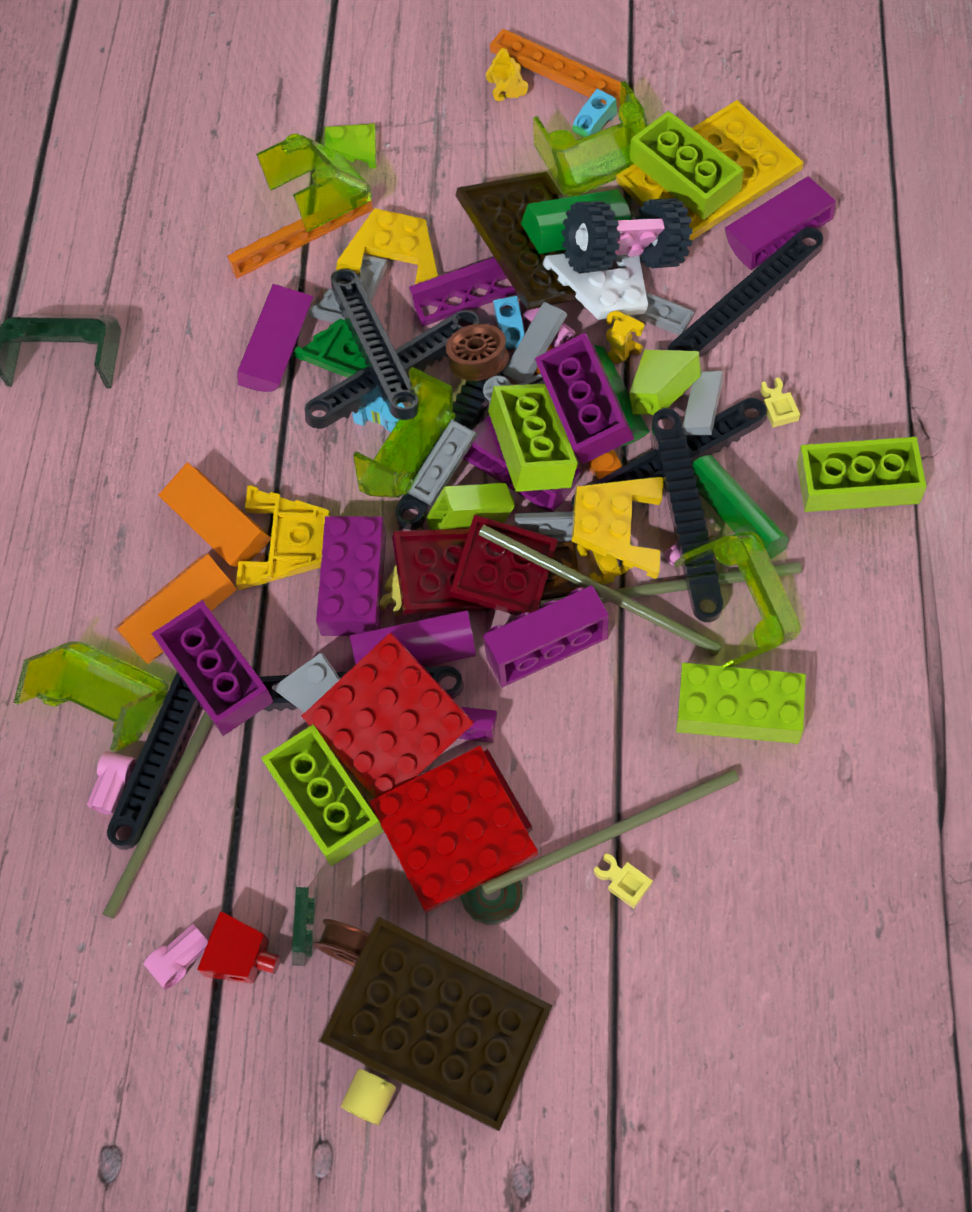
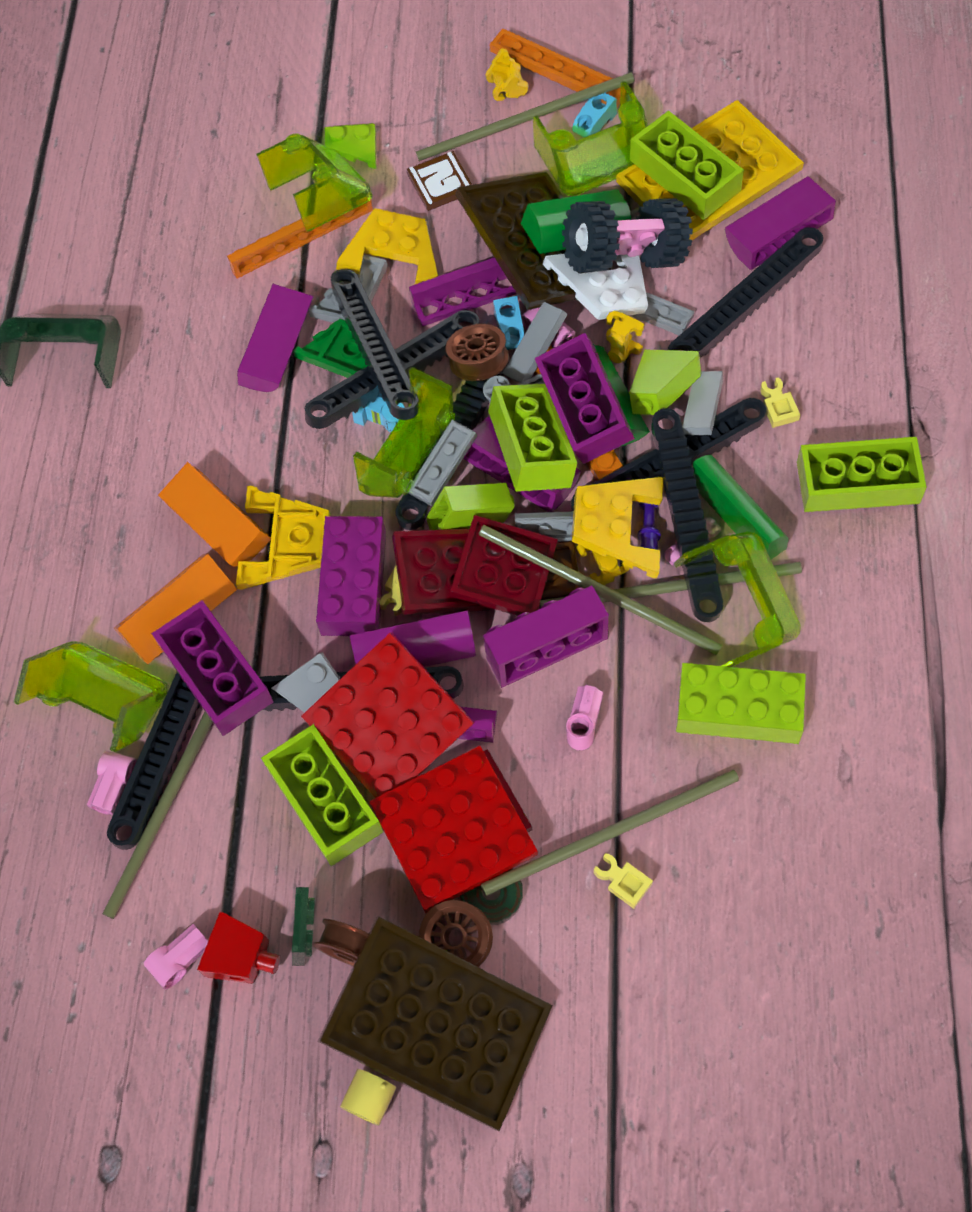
(438, 180): none -> tile
(482, 925): none -> copper wheel
(524, 117): none -> olive piece
(584, 716): none -> bright pink piece
(649, 534): none -> dark purple pin

